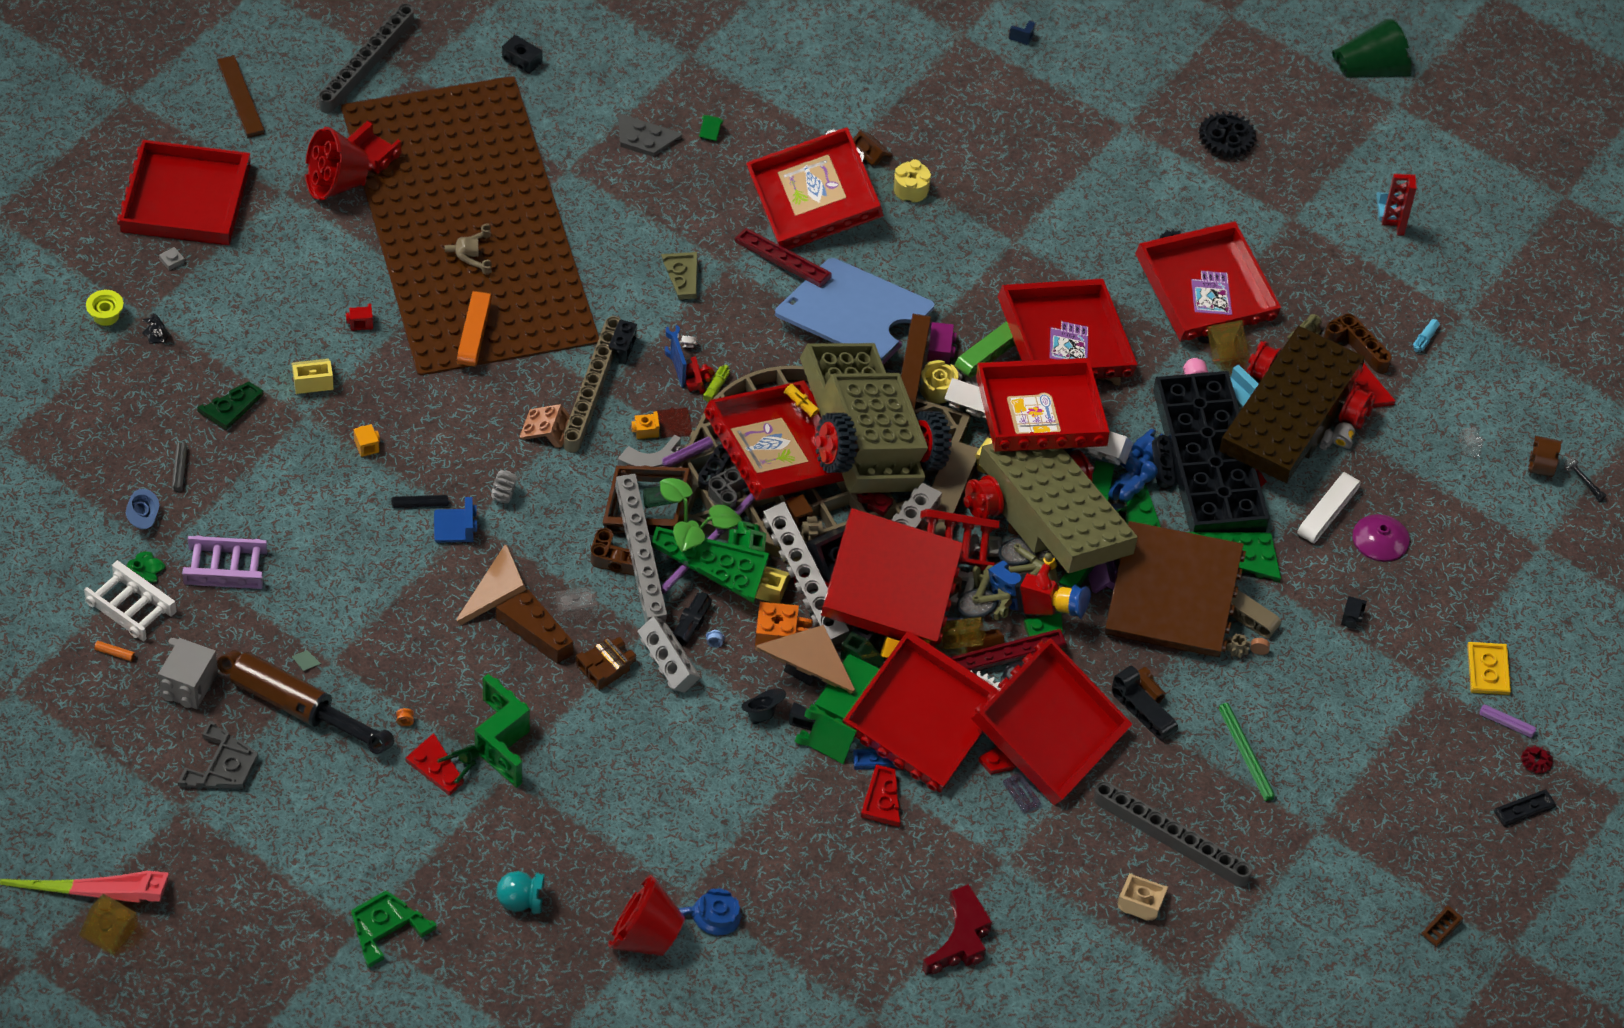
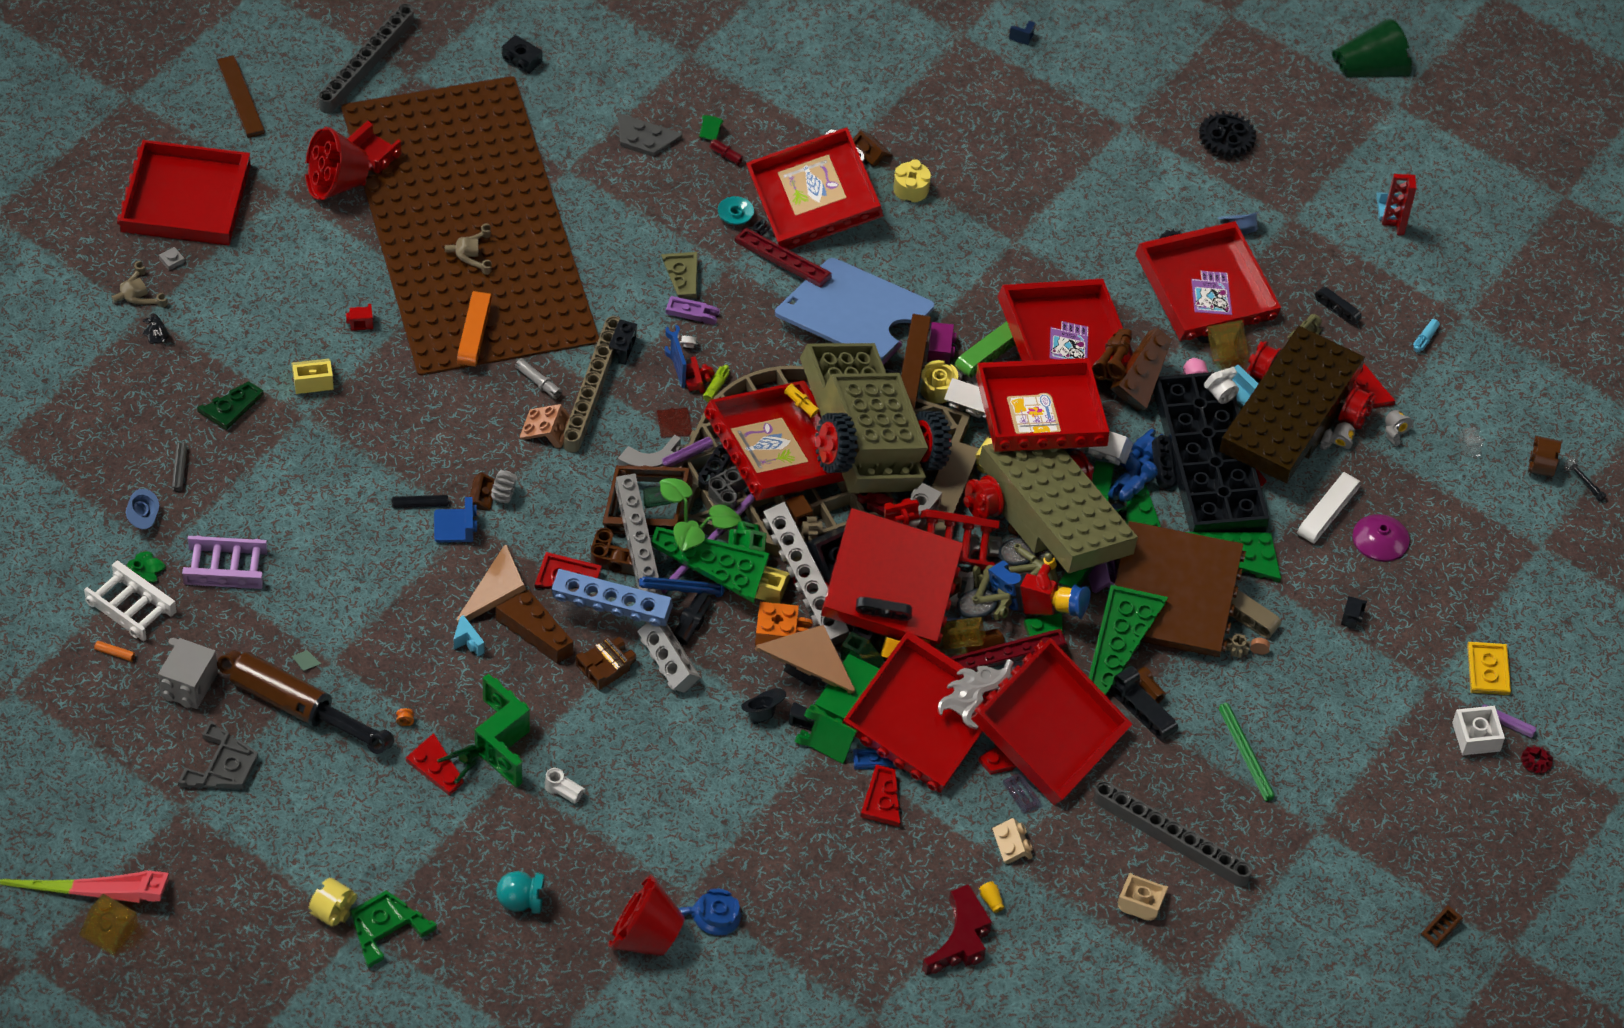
(105, 307): neon yellow piece -> none
(135, 288): none -> dark tan piece
(332, 902): none -> light yellow brick
(366, 440): light orange brick -> none
(467, 635): none -> medium azure slope
(482, 491): none -> reddish brown slope
(544, 383): none -> light grey pin
(553, 562): none -> red wing
(562, 786): none -> white piece
(566, 580): none -> medium blue brick
(646, 426): light orange brick -> none
(681, 585): none -> blue axle
(692, 310): none -> medium lavender hinge
(715, 638): light blue plate -> none
(726, 152): none -> dark red axle
(735, 210): none -> teal dish
(761, 227): none -> black bush
(883, 608): none -> black beam
(902, 512): none -> red hips
(970, 690): none -> light grey piece
(991, 895): none -> yellow cone
(1012, 840): none -> tan bracket
(1117, 347): none -> reddish brown piece
(1123, 627): none -> green wing
(1143, 370): none -> reddish brown wedge
(1222, 385): none -> white piece
(1246, 223): none -> medium blue piece
(1330, 300): none -> black beam
(1361, 340): reddish brown beam -> none
(1396, 425): none -> light grey piece
(1478, 730): none -> white brick
(1524, 808): black tile -> none

